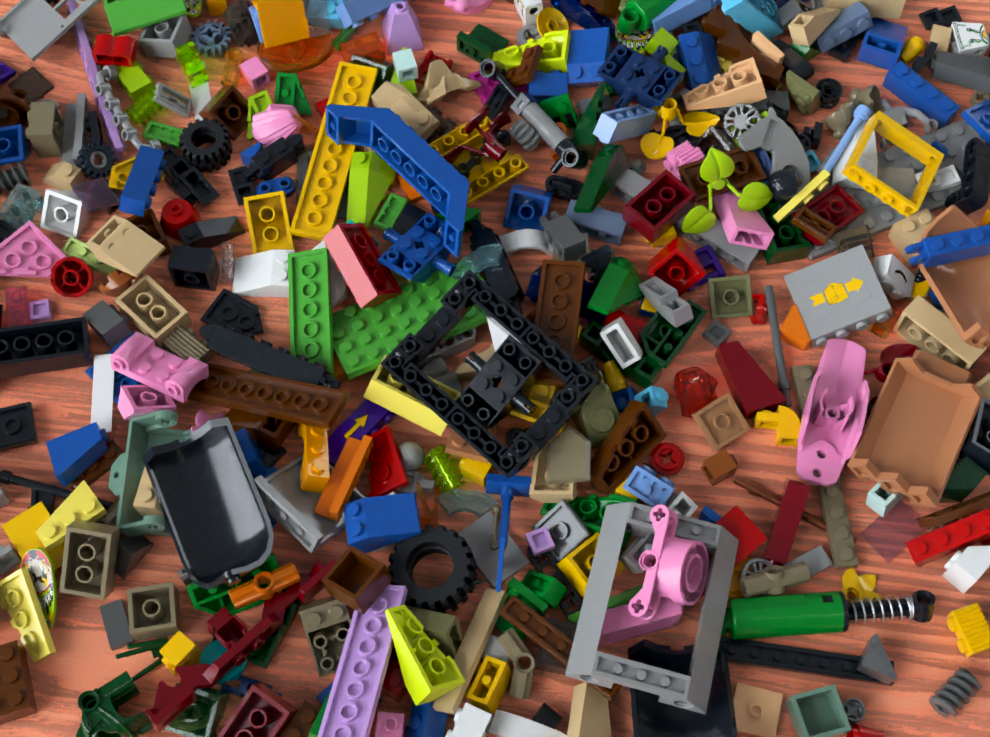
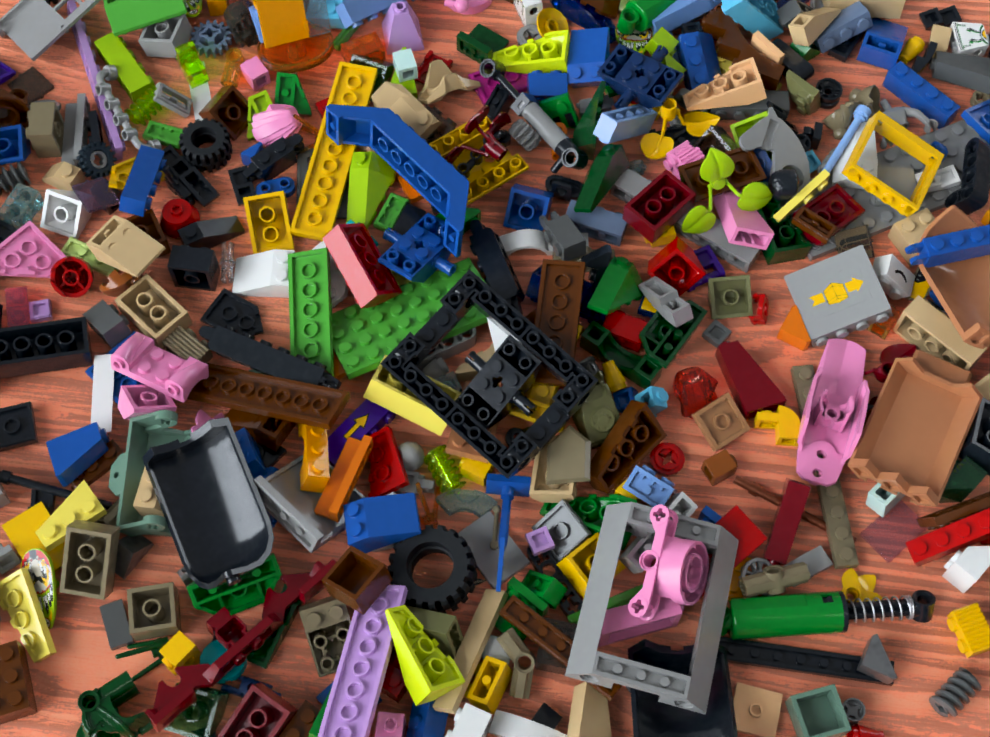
(115, 50): red brick -> none
(277, 580): orange piece -> none
(478, 260): clear light blue tile -> none
(526, 70): reddish brown plate -> none
(621, 343): white brick -> none
(741, 121): light grey wheel -> none
(783, 384): dark grey bar -> none

